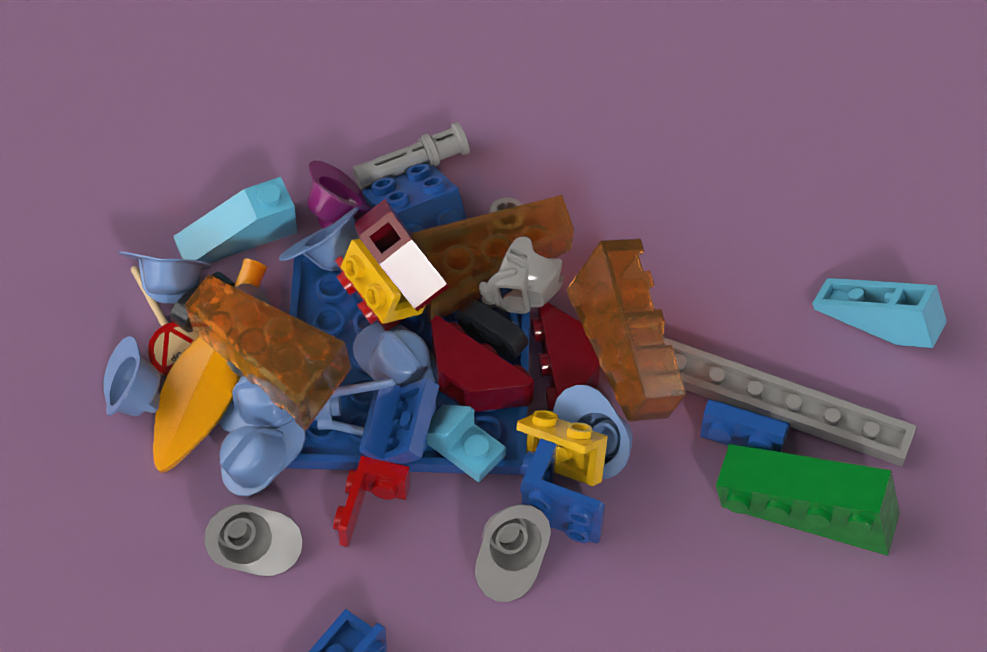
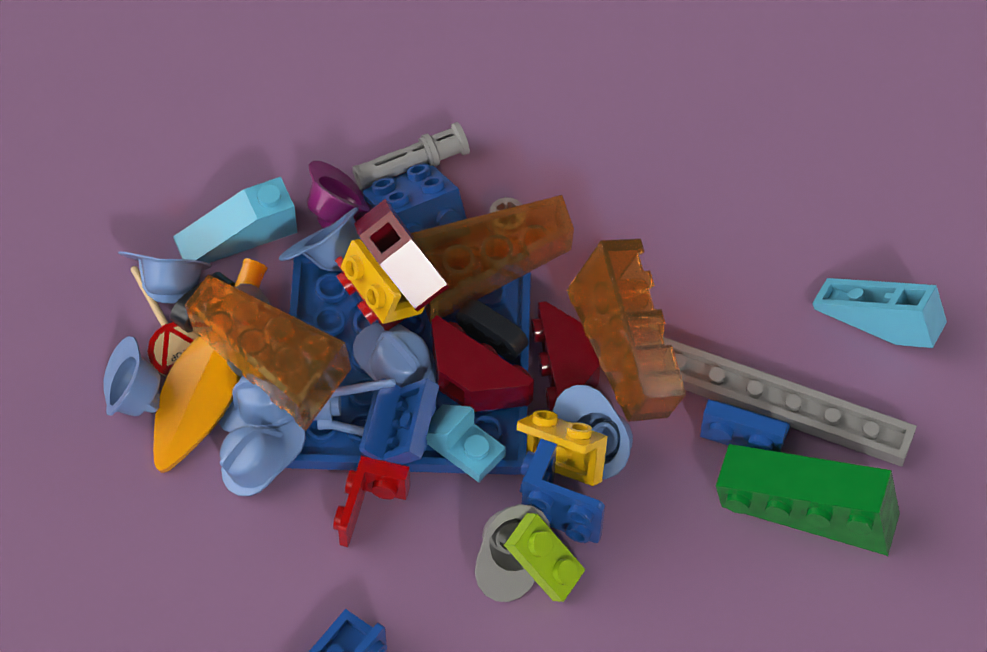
(253, 540): light grey piece -> none
(528, 274): light grey helmet -> none
(544, 557): none -> lime plate

